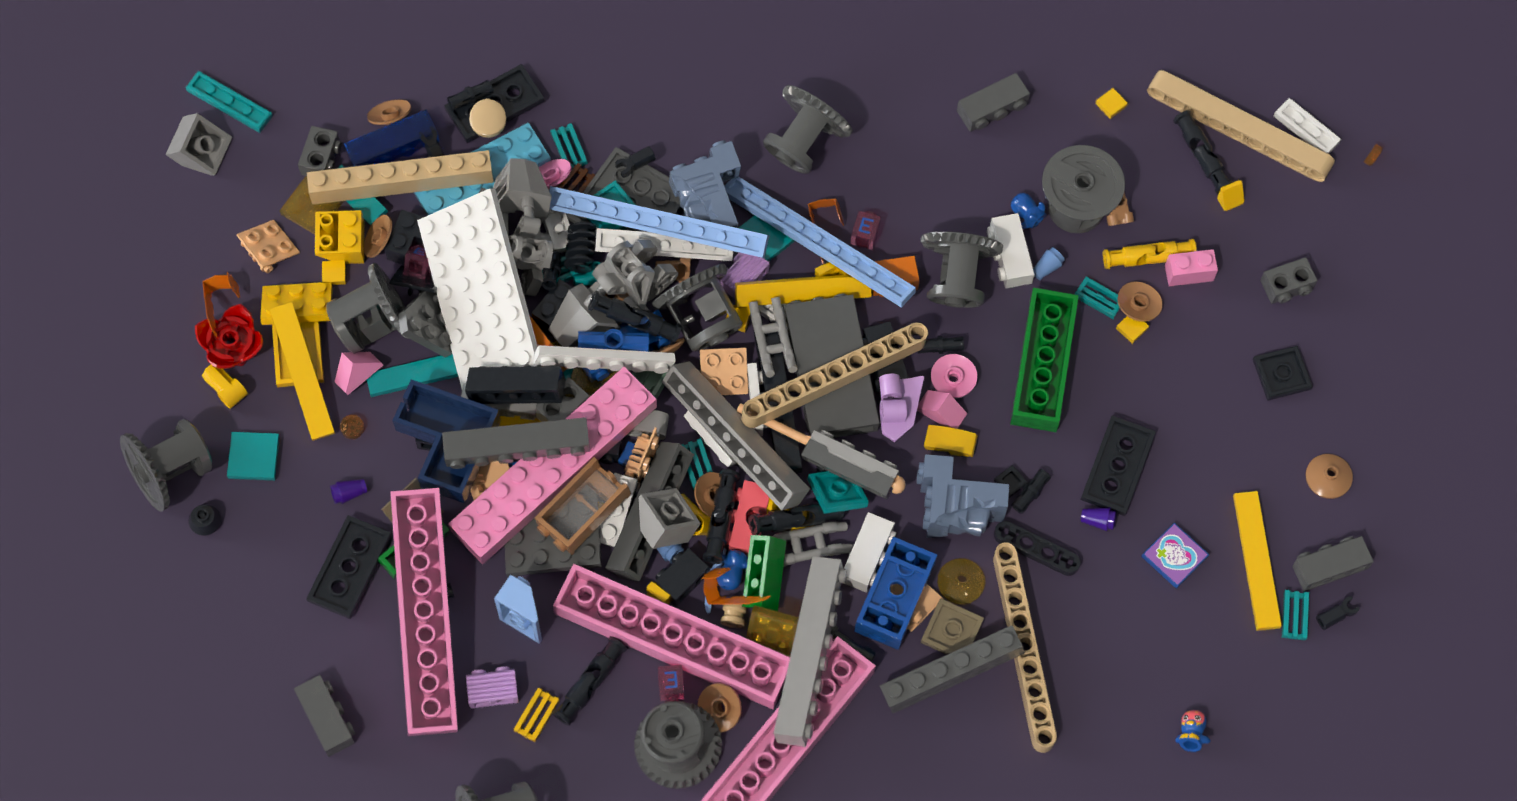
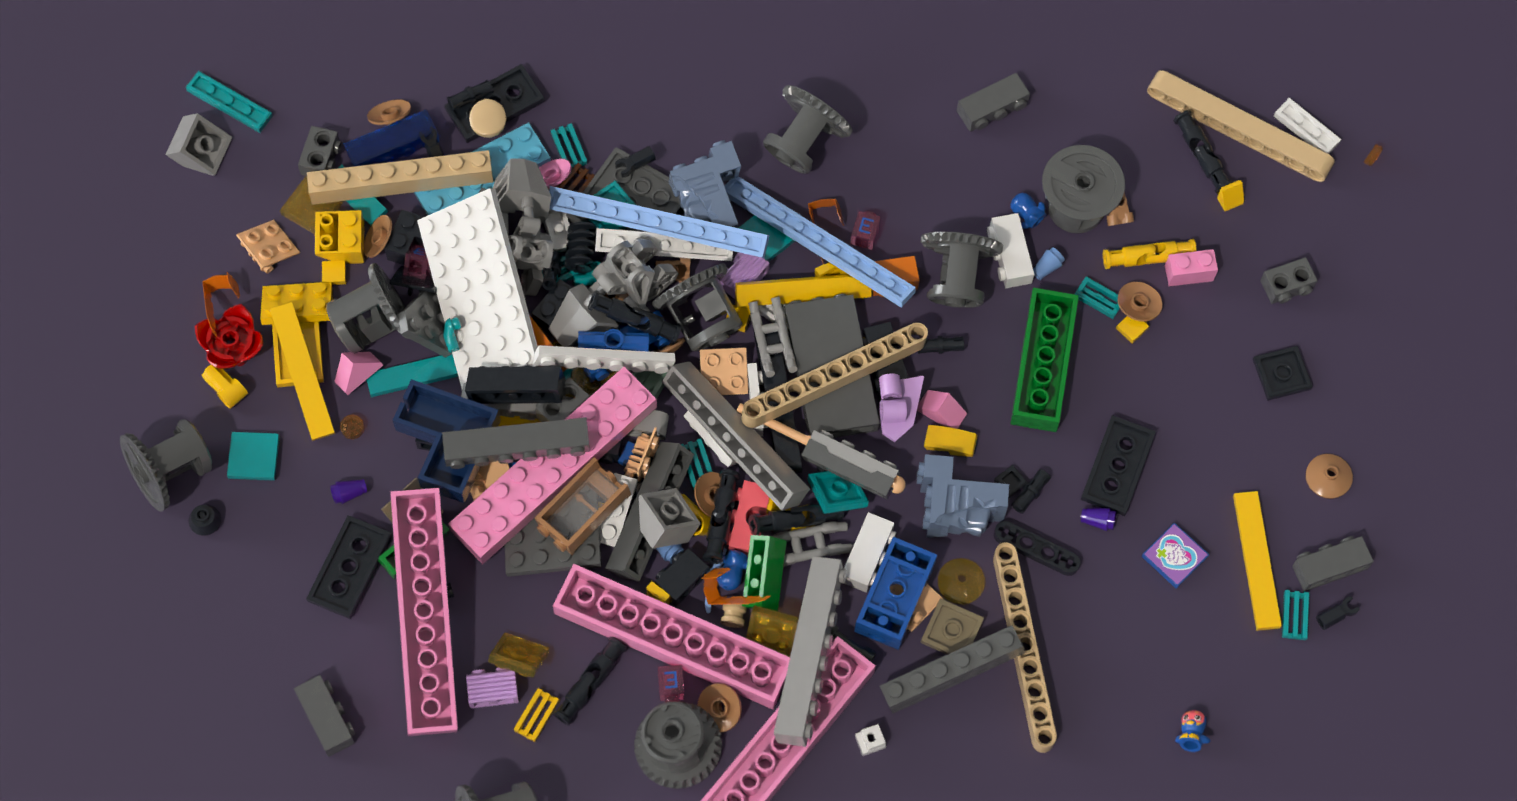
(449, 334): none -> teal arm
(517, 607): light blue slope -> none
(518, 655): none -> clear yellow plate
(869, 747): none -> white piece
(955, 366): bright pink dish -> none
(1111, 103): yellow tile -> none

